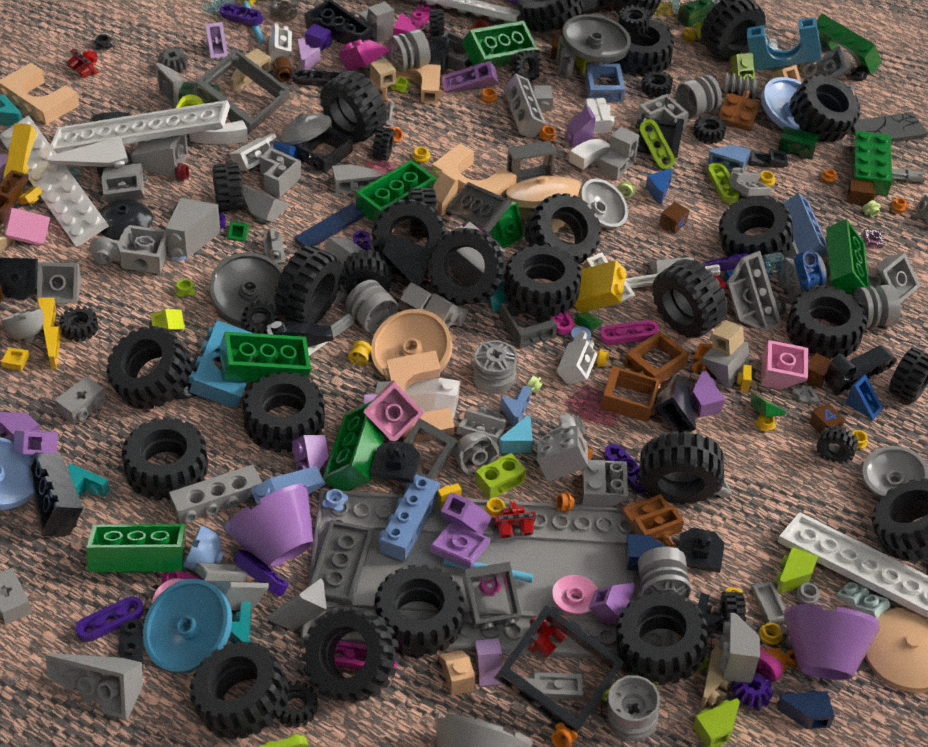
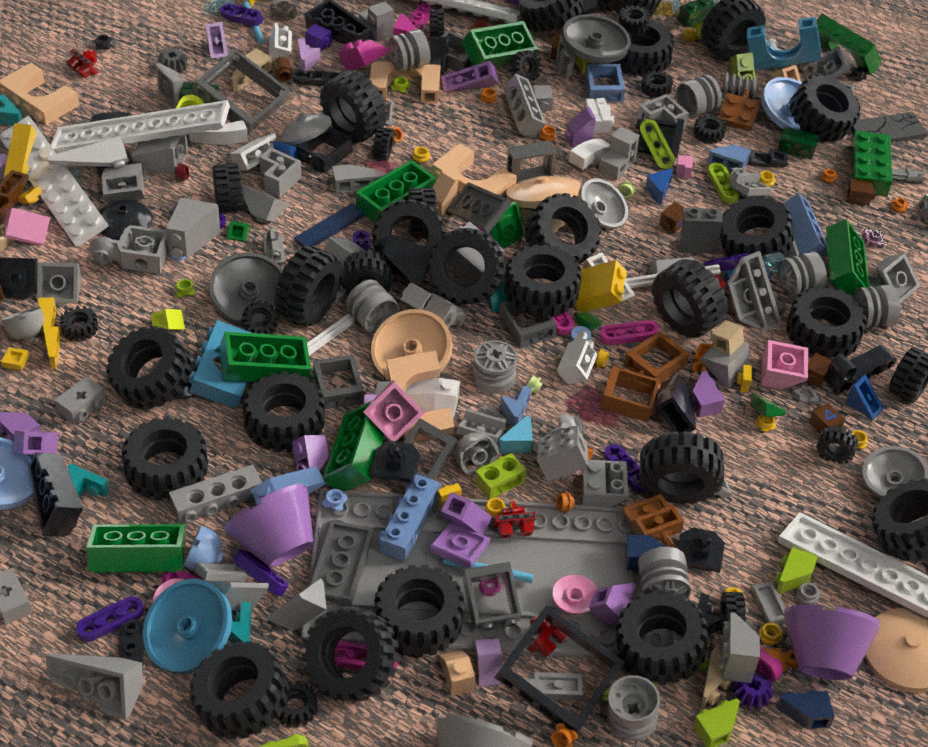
(314, 333): black slope -> none
(350, 395): none -> dark grey window
(360, 352): yellow wheel -> none
(383, 73): tan brick -> none
(684, 166): none -> bright pink piece
(700, 230): none -> dark grey panel
(810, 270): blue piece -> none
(861, 600): light aqua slope -> none
(871, 208): yellowish green plate -> none

